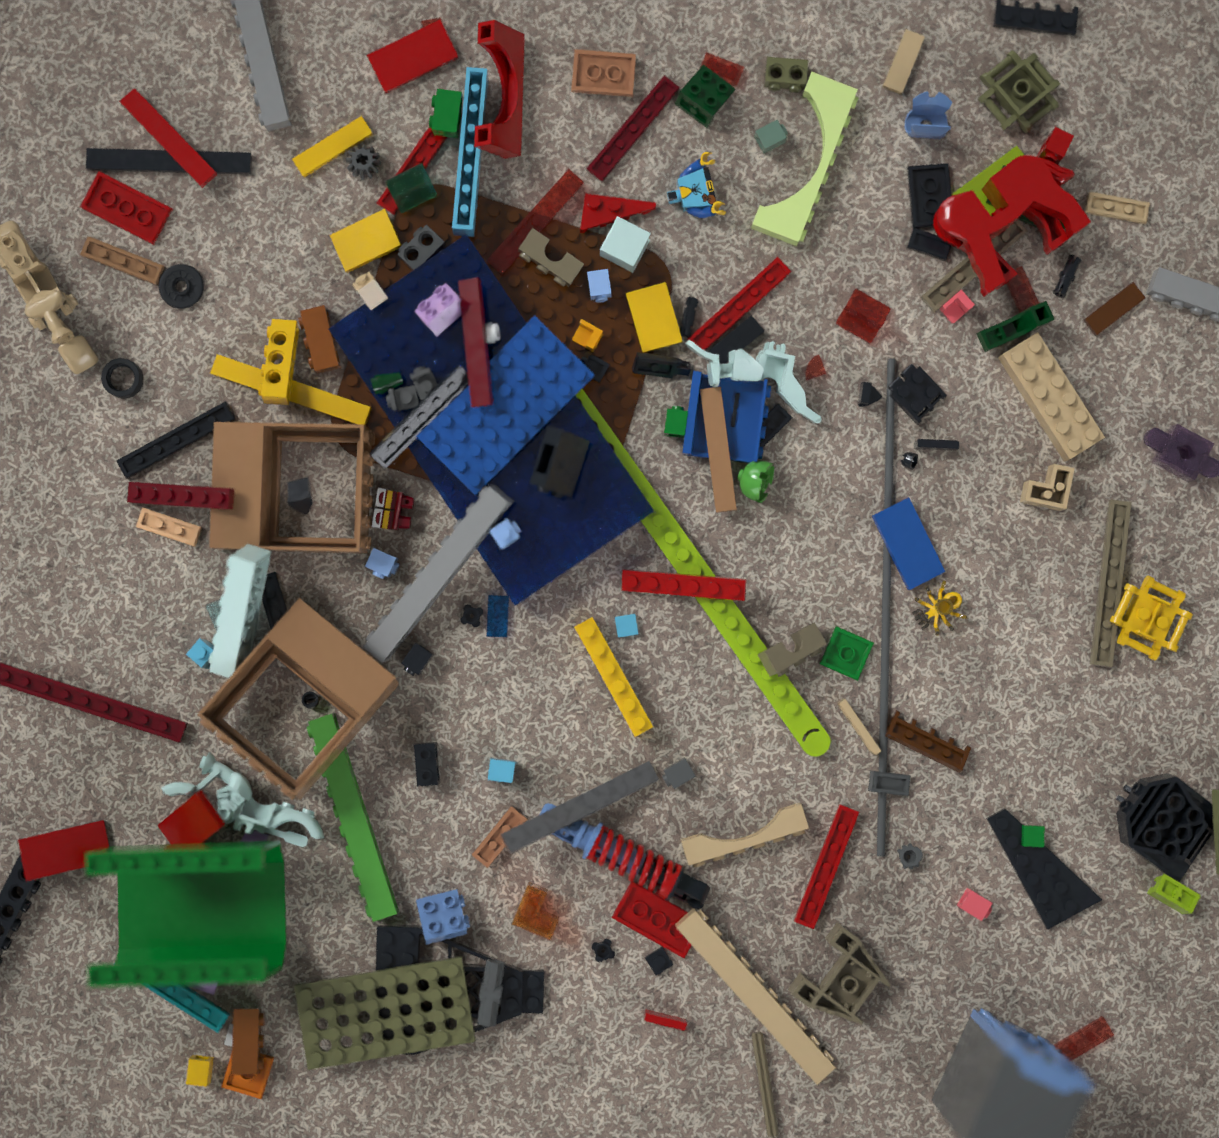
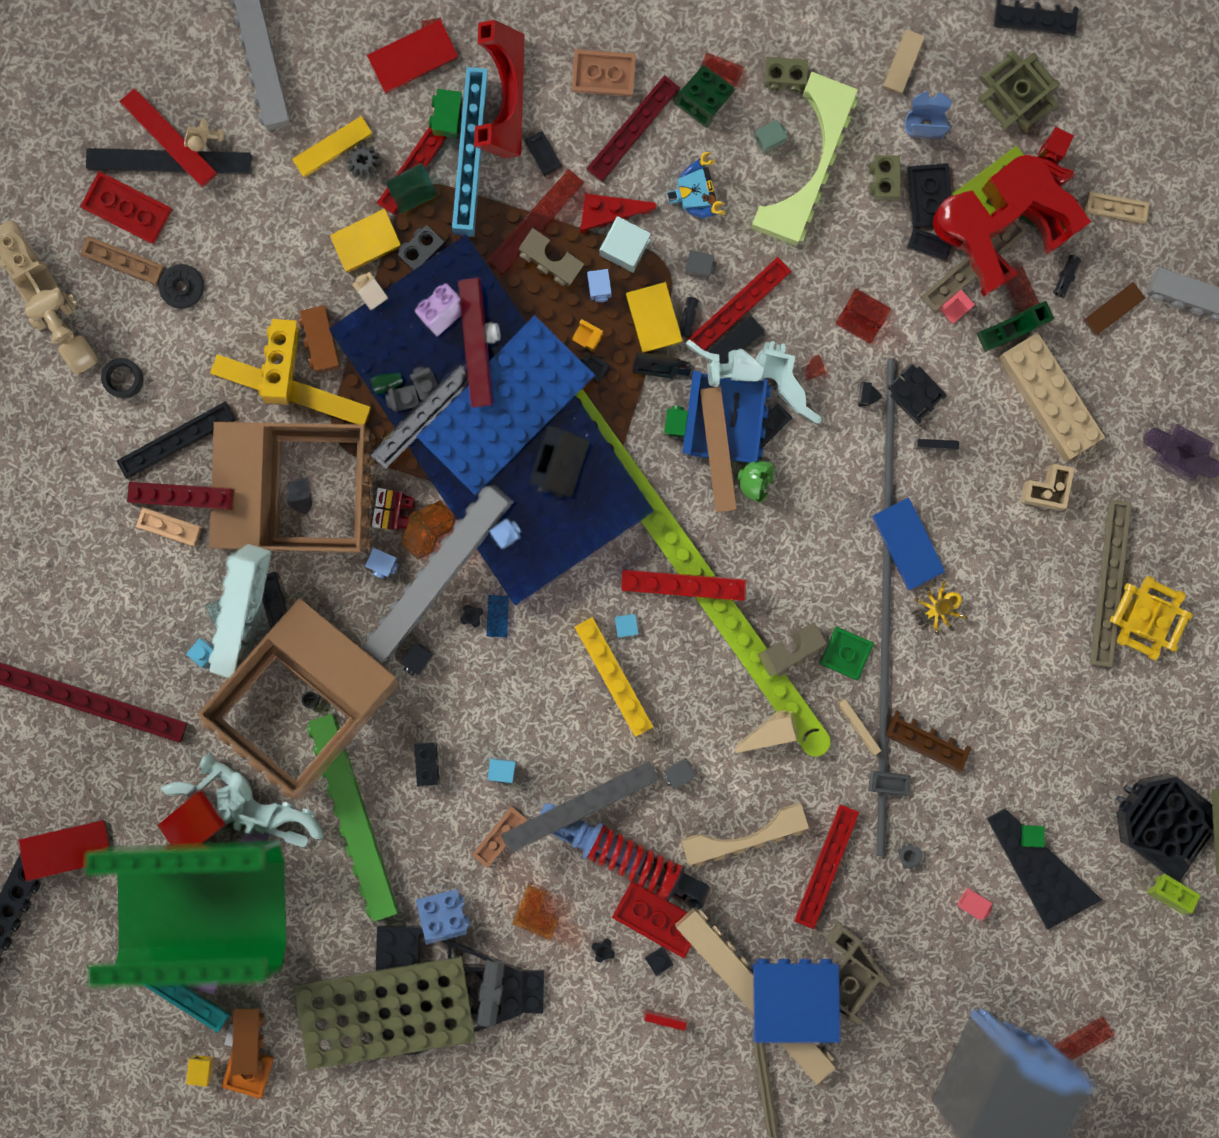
(197, 137): none -> tan piece
(426, 527): none -> clear orange brick
(543, 153): none -> black tile
(700, 264): none -> dark grey brick
(775, 730): none -> tan slope
(796, 1001): none -> blue panel
(890, 179): none -> olive brick
(910, 460): black hinge -> none

